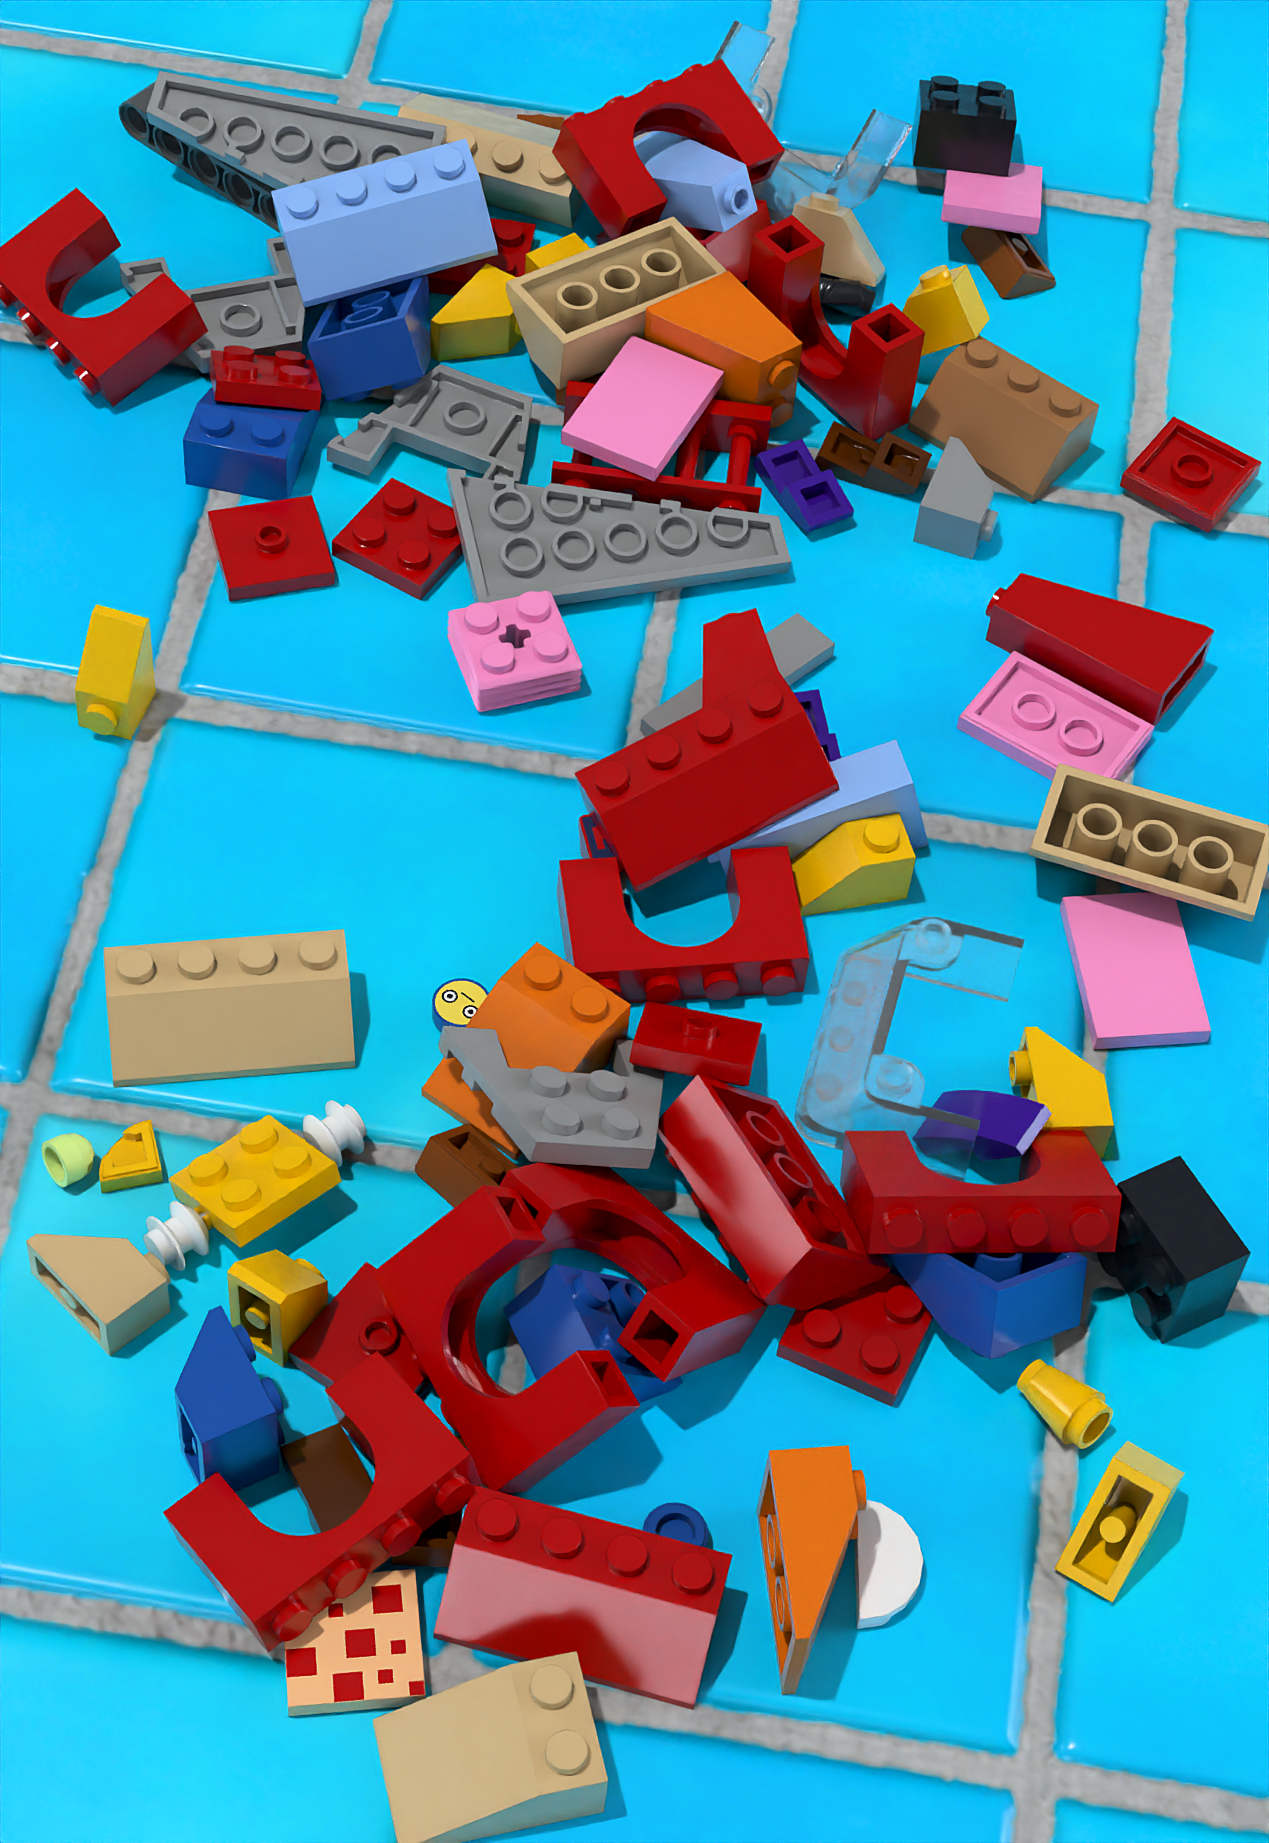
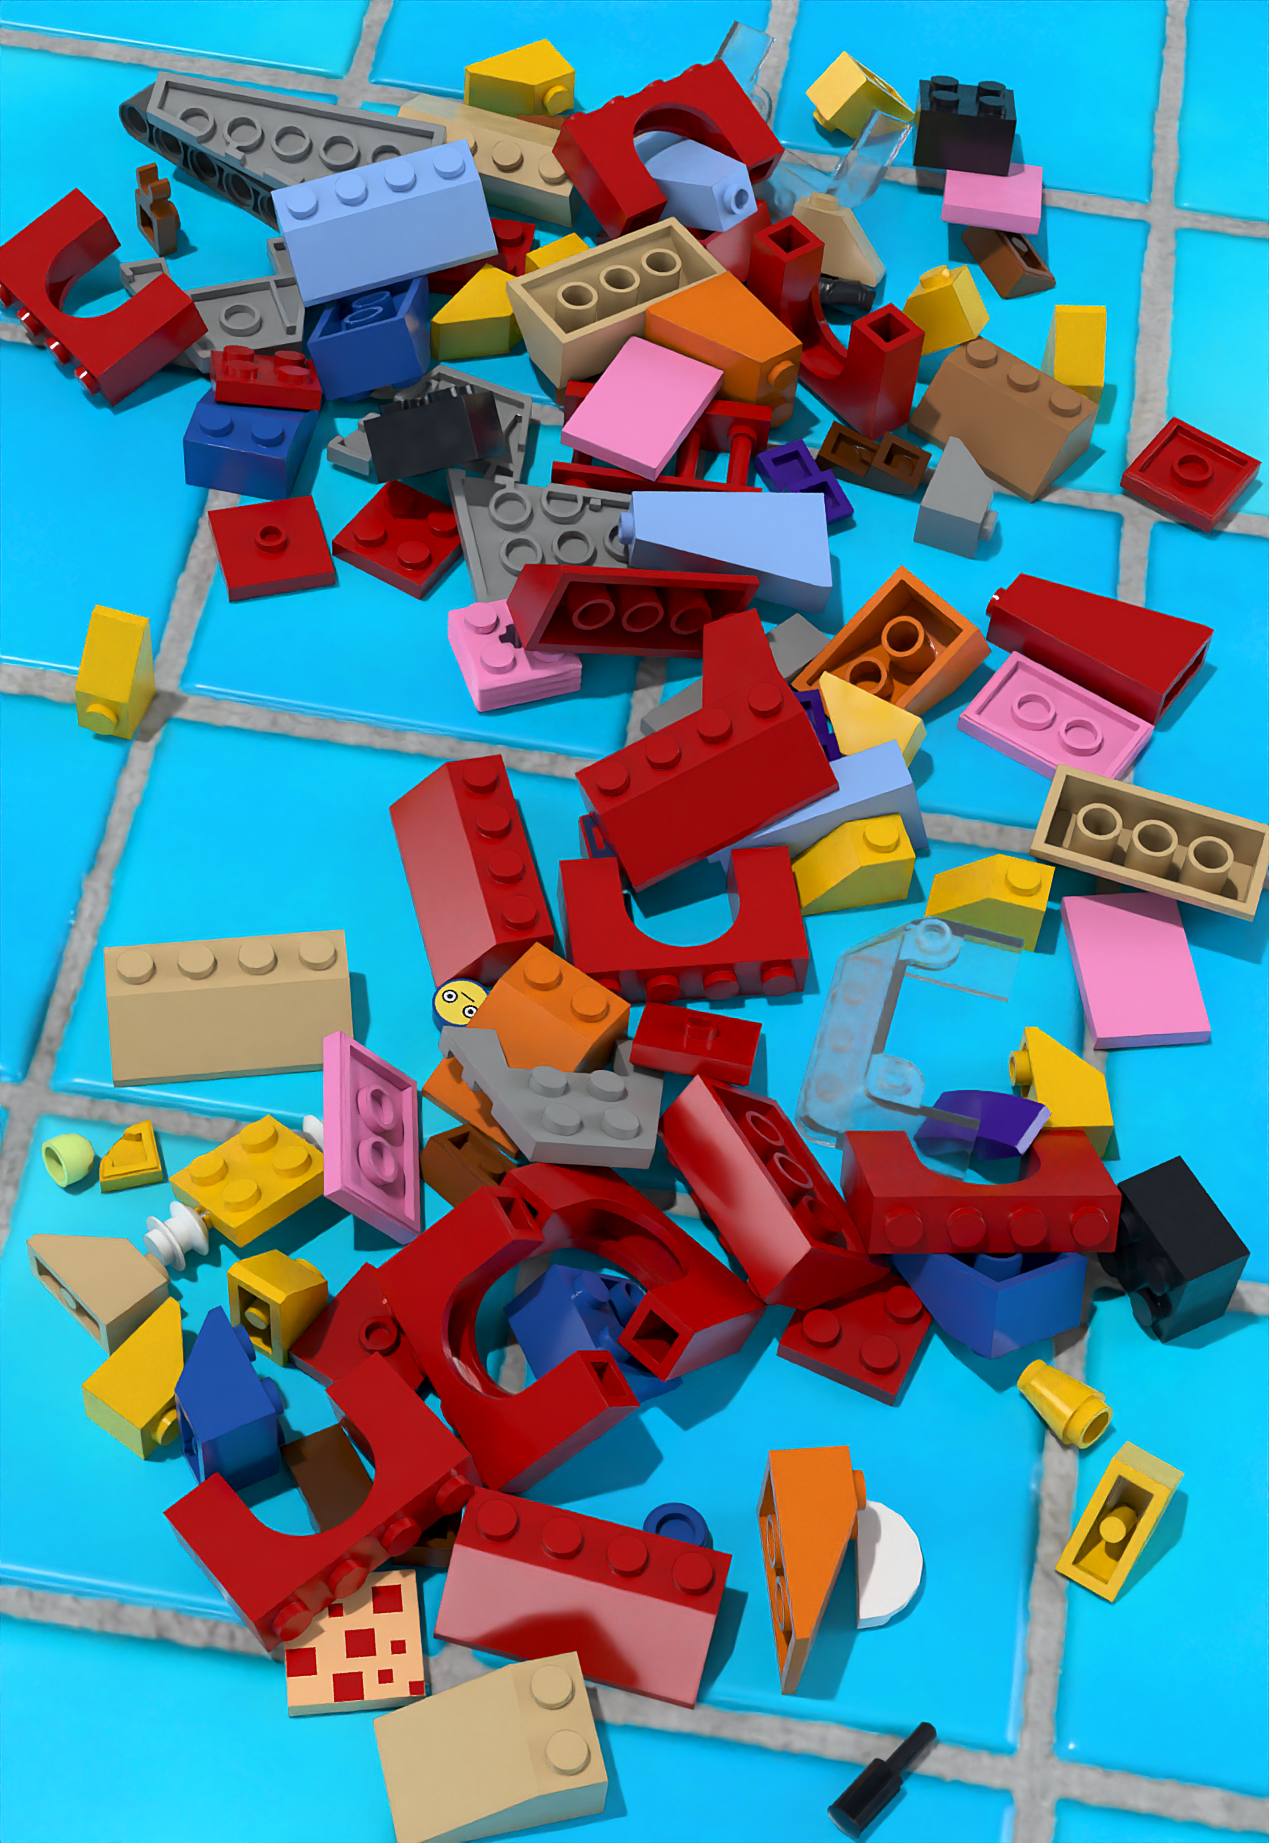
(135, 1386): none -> yellow slope
(155, 214): none -> dark orange plate
(370, 1138): none -> bright pink tile
(434, 436): none -> black brick
(470, 871): none -> red slope
(522, 82): none -> yellow slope
(622, 609): none -> red slope
(735, 533): none -> light blue slope
(850, 93): none -> yellow slope
(867, 720): none -> yellow slope
(878, 1784): none -> black axle
(901, 647): none -> orange slope
(994, 895): none -> yellow slope
(1077, 349): none -> yellow slope

